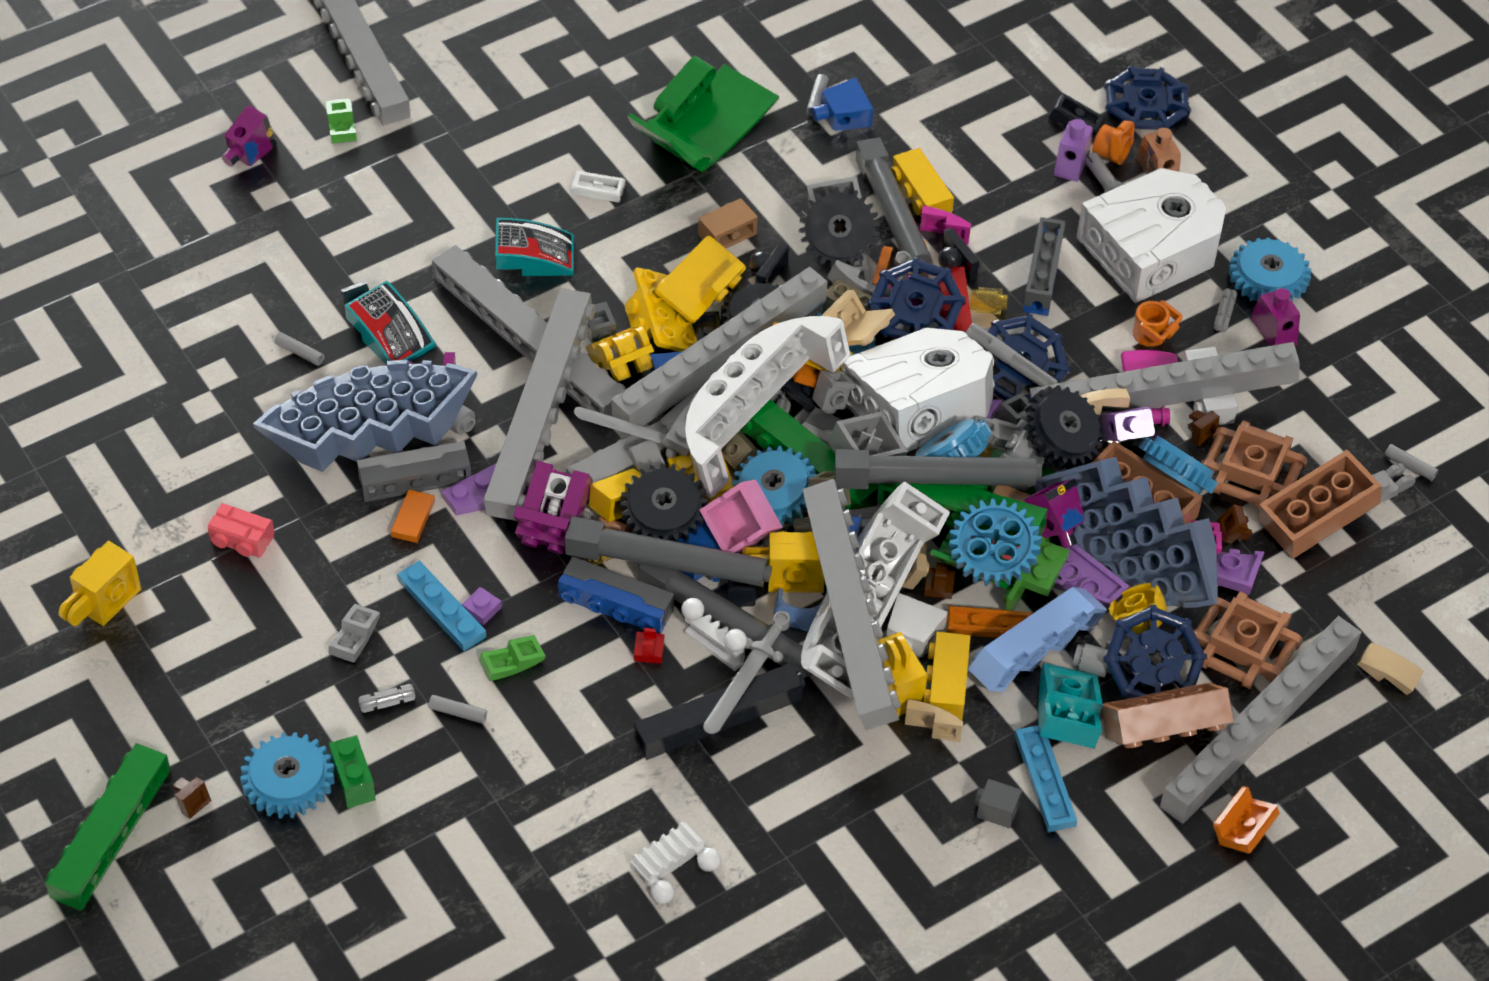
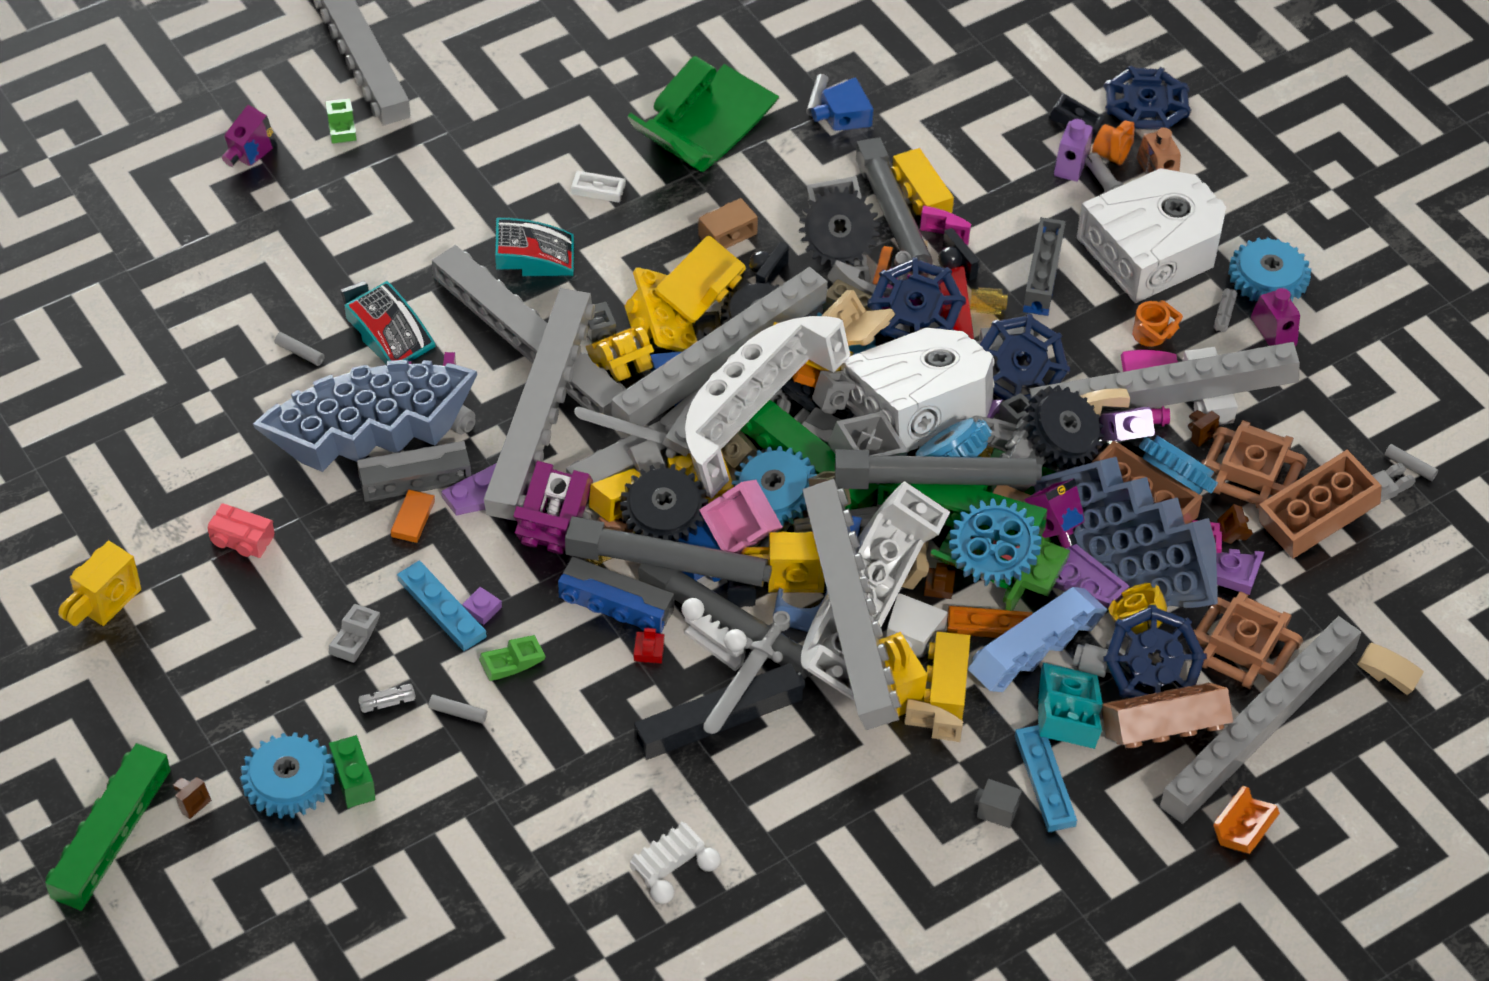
(1009, 356): light grey axle -> none

